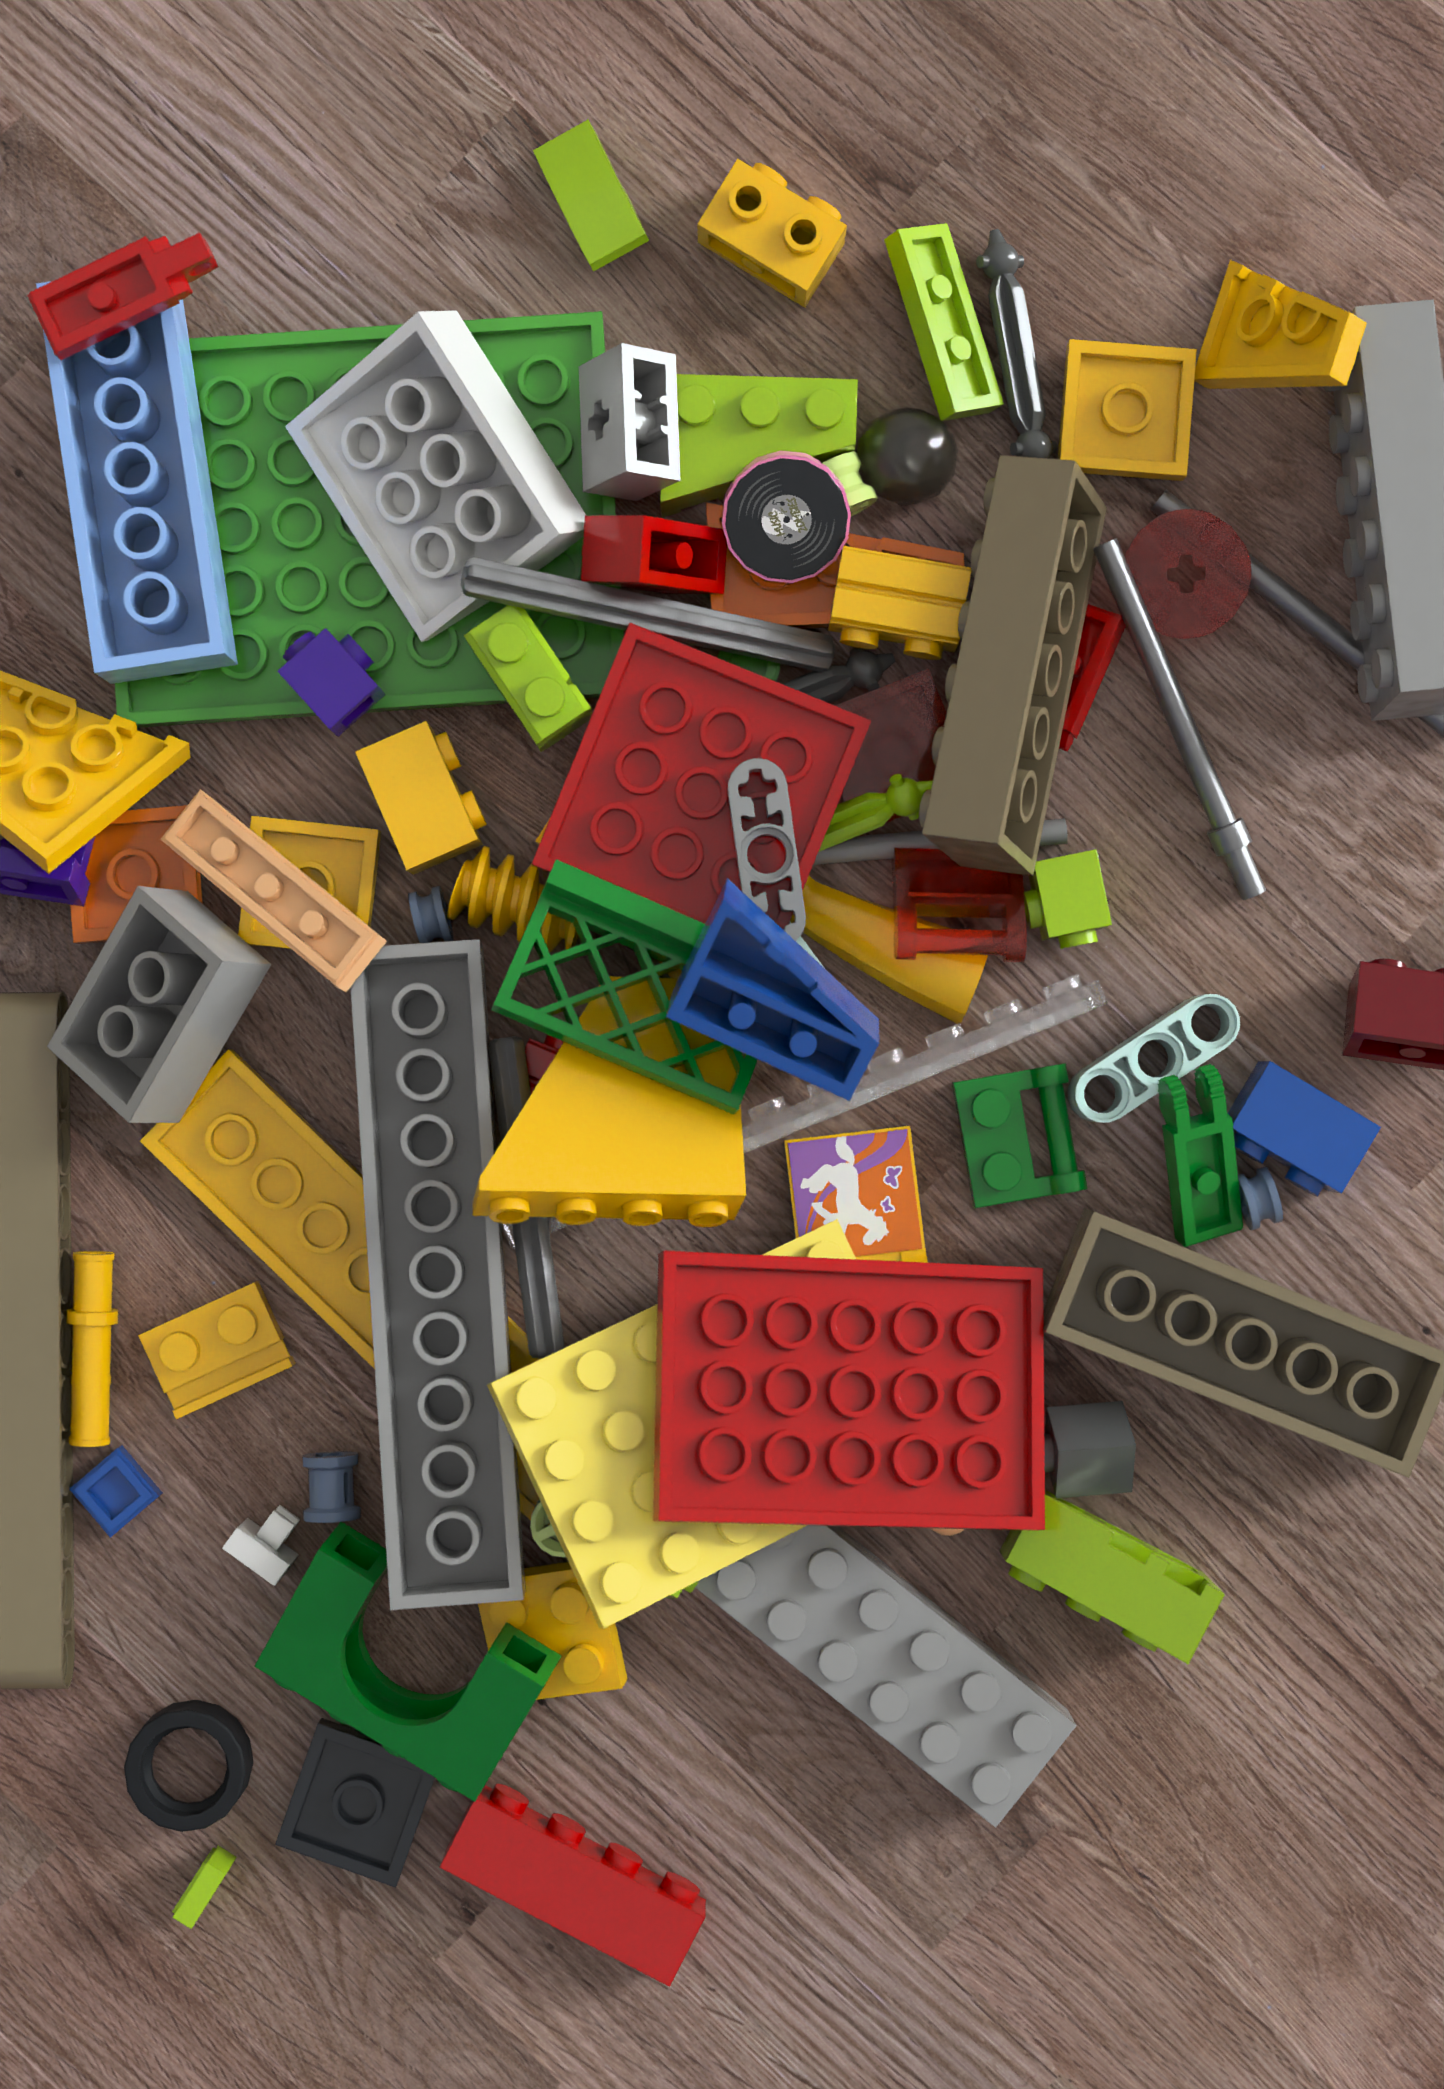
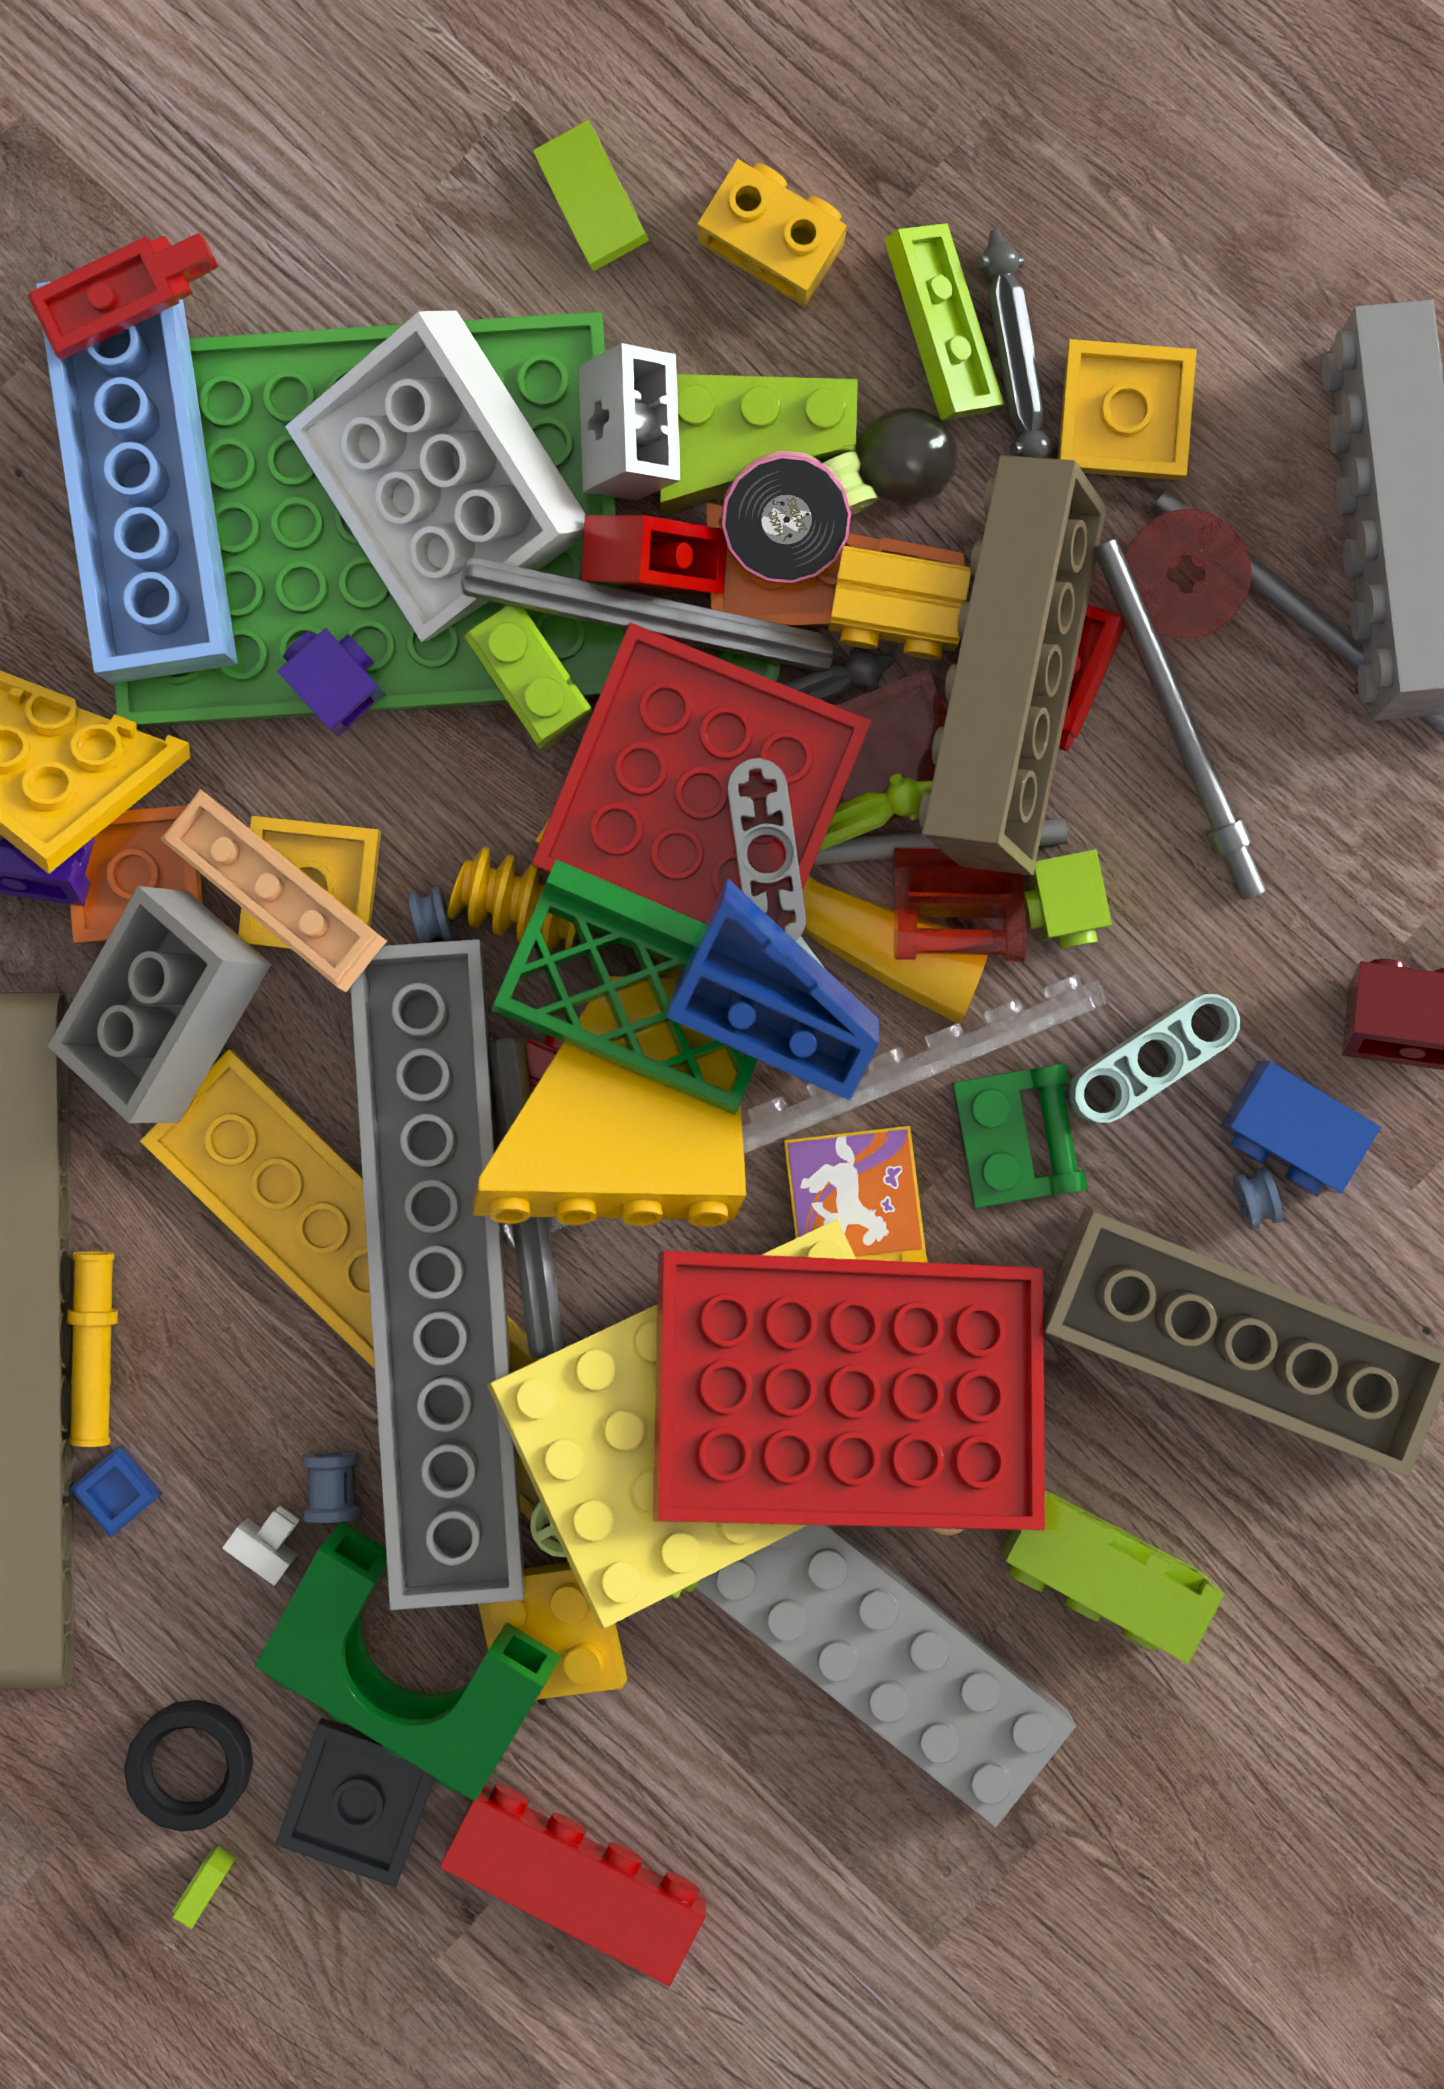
(217, 1349): yellow plate -> none
(420, 796): yellow brick -> none
(1089, 1449): dark grey brick -> none
(1200, 1159): green hinge -> none
(1275, 337): yellow wing -> none

